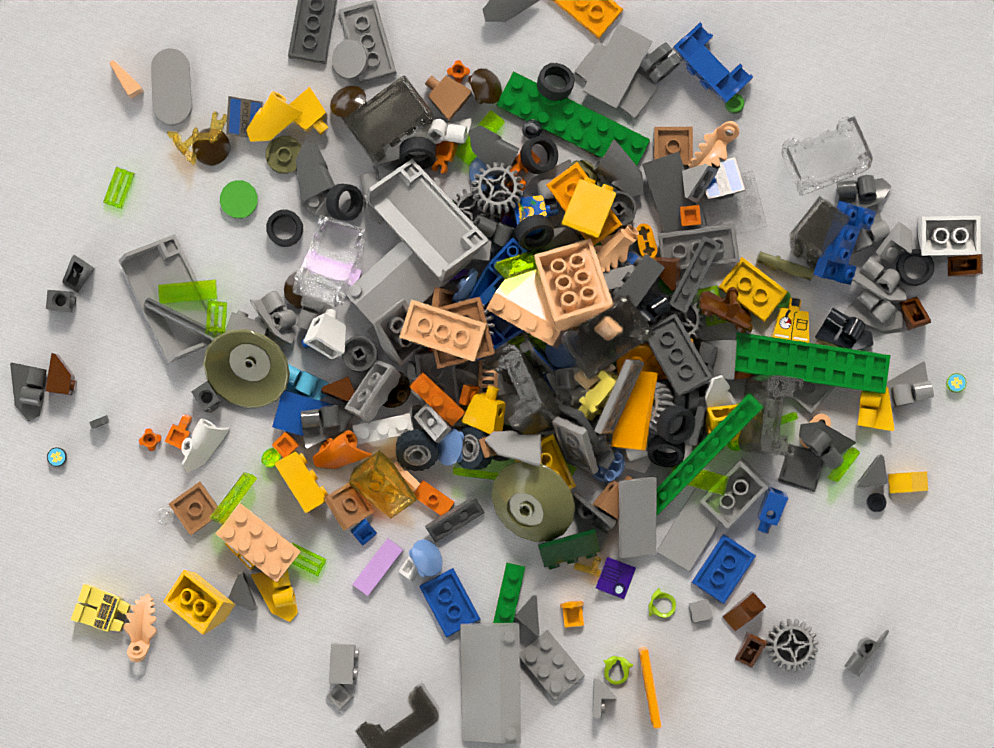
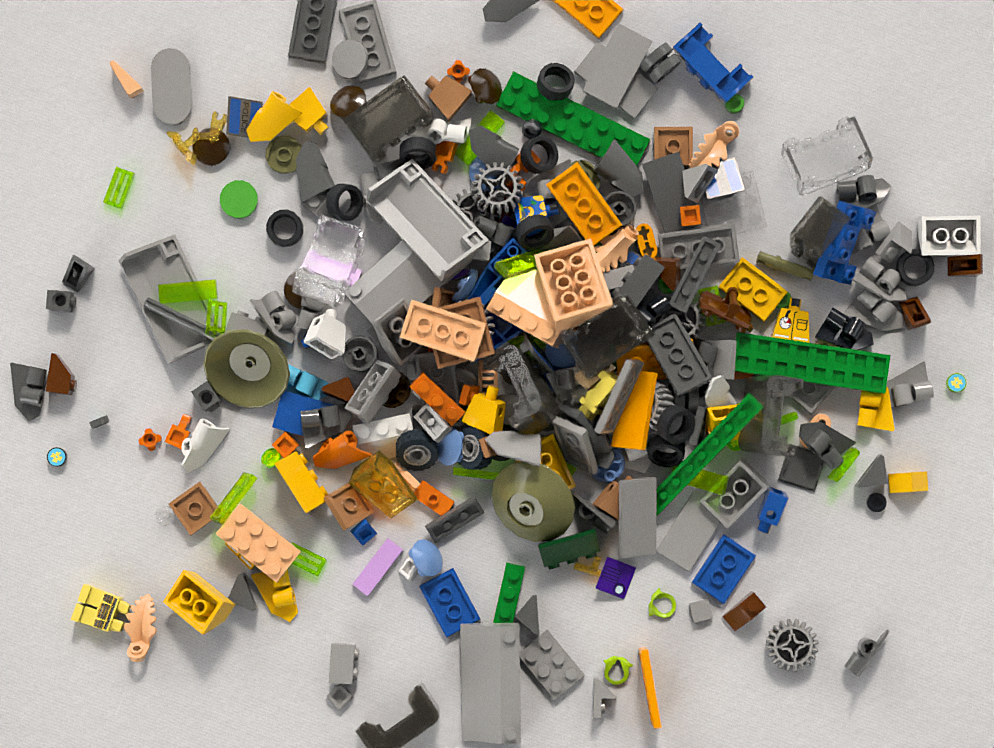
(572, 613): light orange tile -> none
(589, 207): yellow slope -> none
(607, 328): light nougat slope -> none
(750, 649): reddish brown slope -> none

